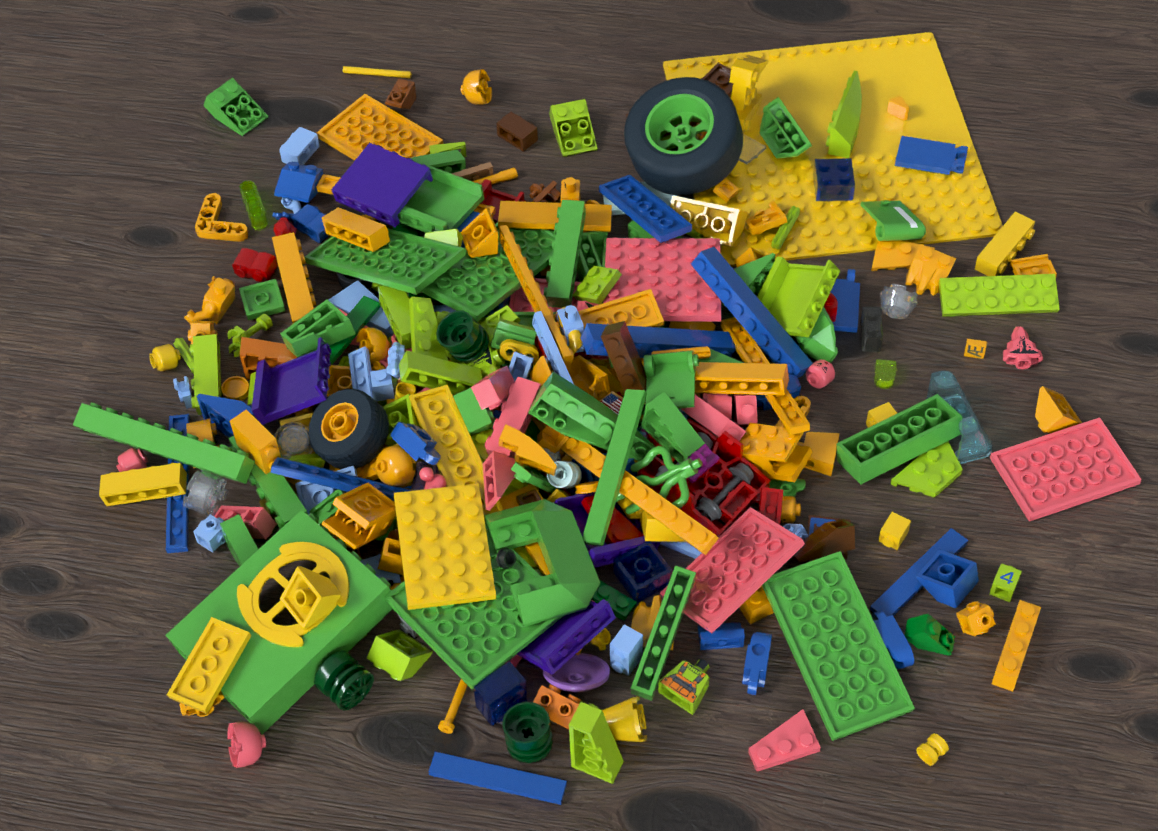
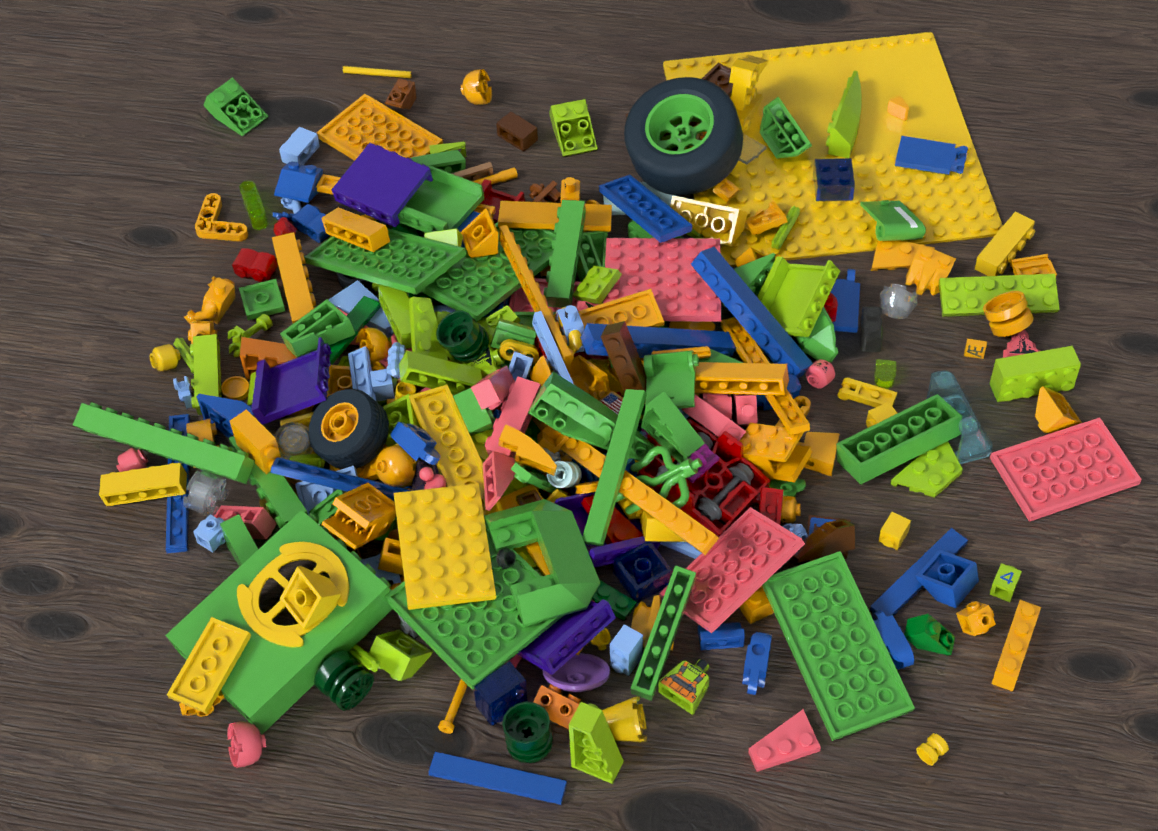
(364, 658): none -> lime axle
(865, 393): none -> yellow plate
(1008, 313): none -> light orange wheel
(1026, 373): none -> lime brick

